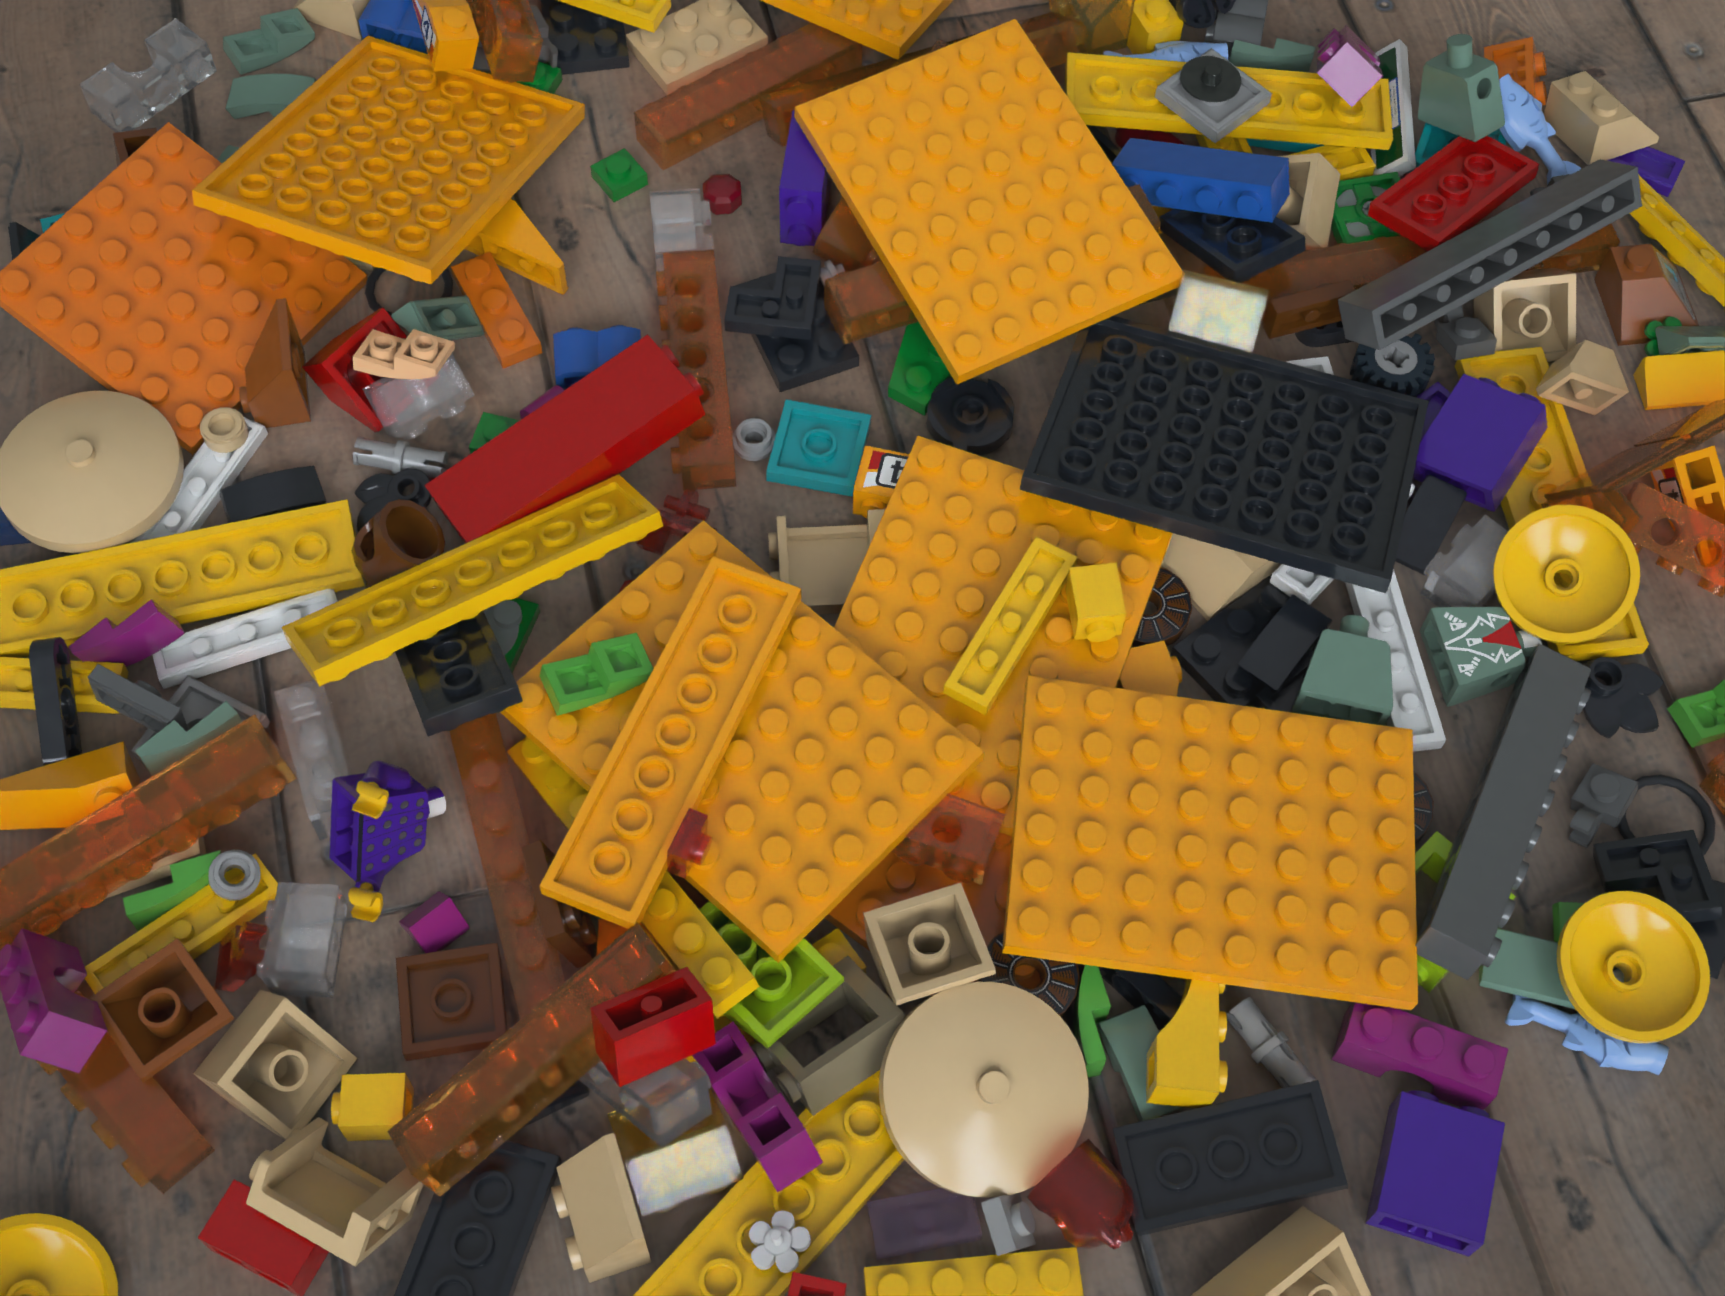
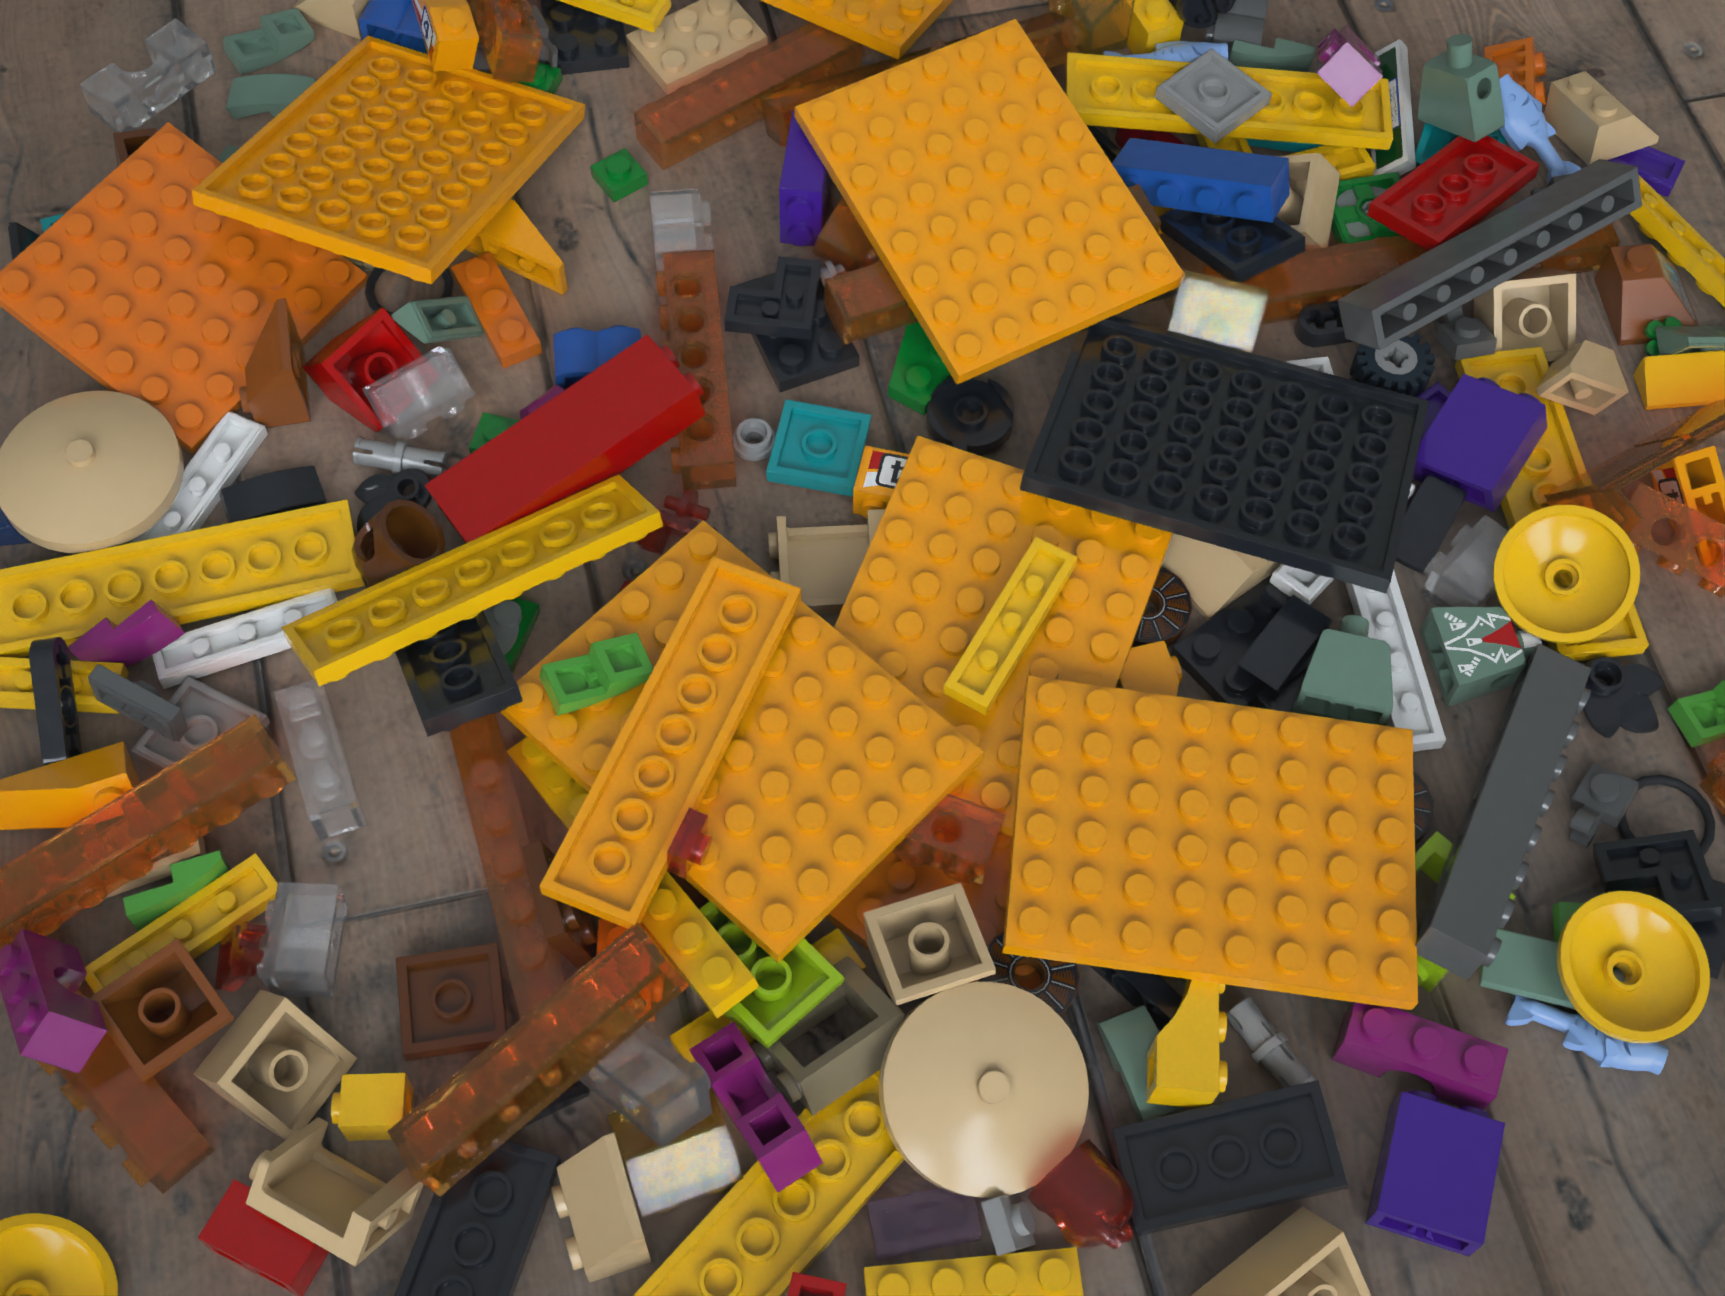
(175, 743): sand green slope -> none
(224, 429): tan tile -> none
(234, 859): light grey plate -> none
(375, 826): dark purple torso -> none
(398, 358): light nougat slope -> none
(435, 923): magenta slope -> none
(653, 1026): red brick -> none
(723, 193): dark red tile -> none
(778, 1243): white plant -> none
(1090, 1008): bright green slope -> none
(1095, 602): yellow brick -> none
(1210, 79): pearl dark grey piece -> none
(1305, 309): reddish brown plate -> none

